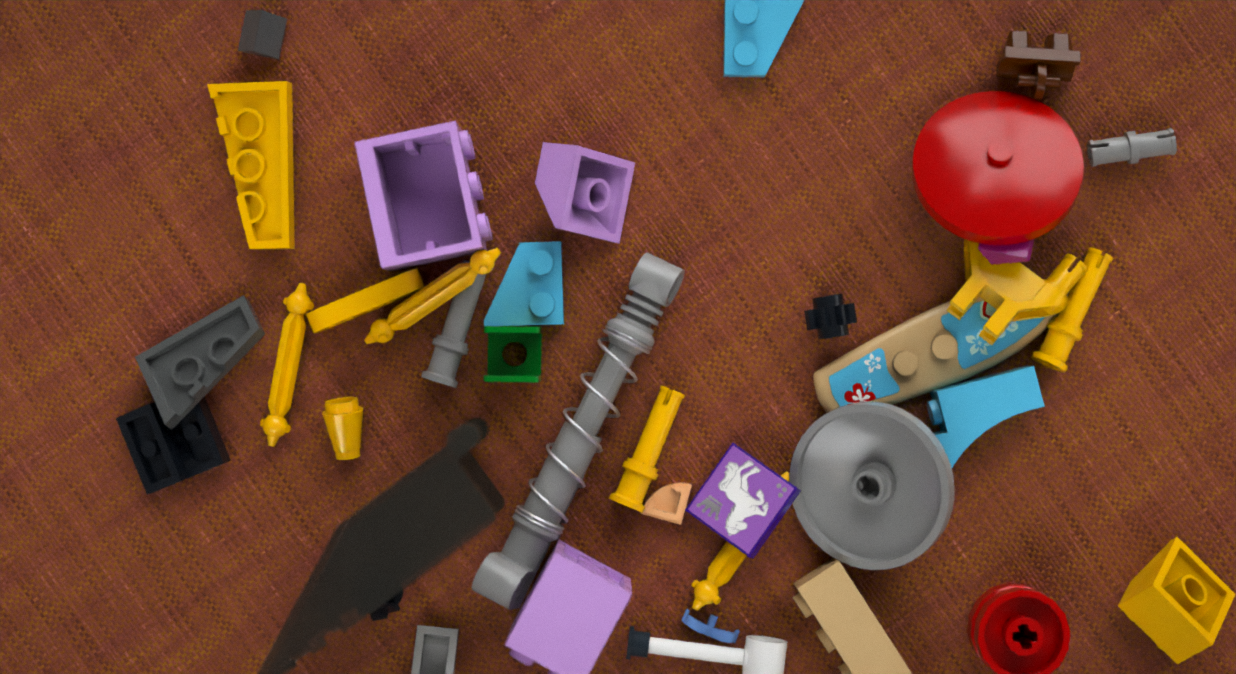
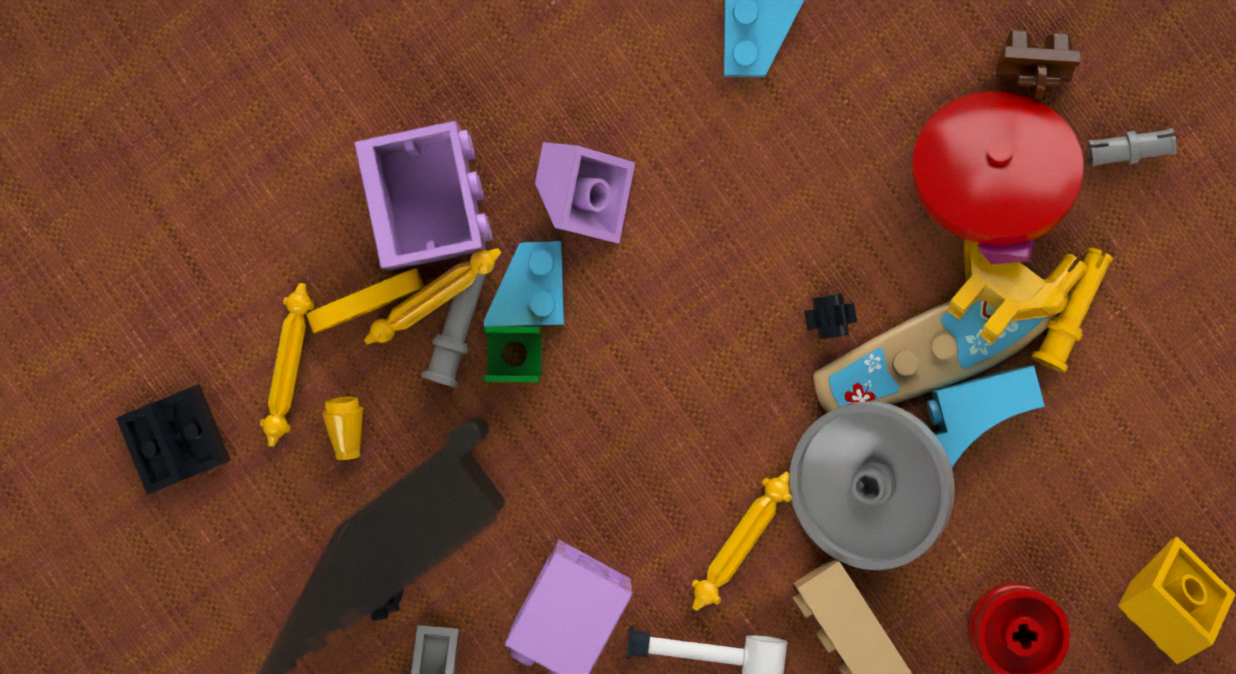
(198, 357): dark grey wing -> none
(259, 145): yellow wing -> none
(262, 34): dark grey slope -> none
(509, 573): light grey piece -> none
(641, 467): yellow pin -> none
(668, 502): light nougat tile -> none
(709, 629): medium blue piece -> none
(743, 500): tile -> none

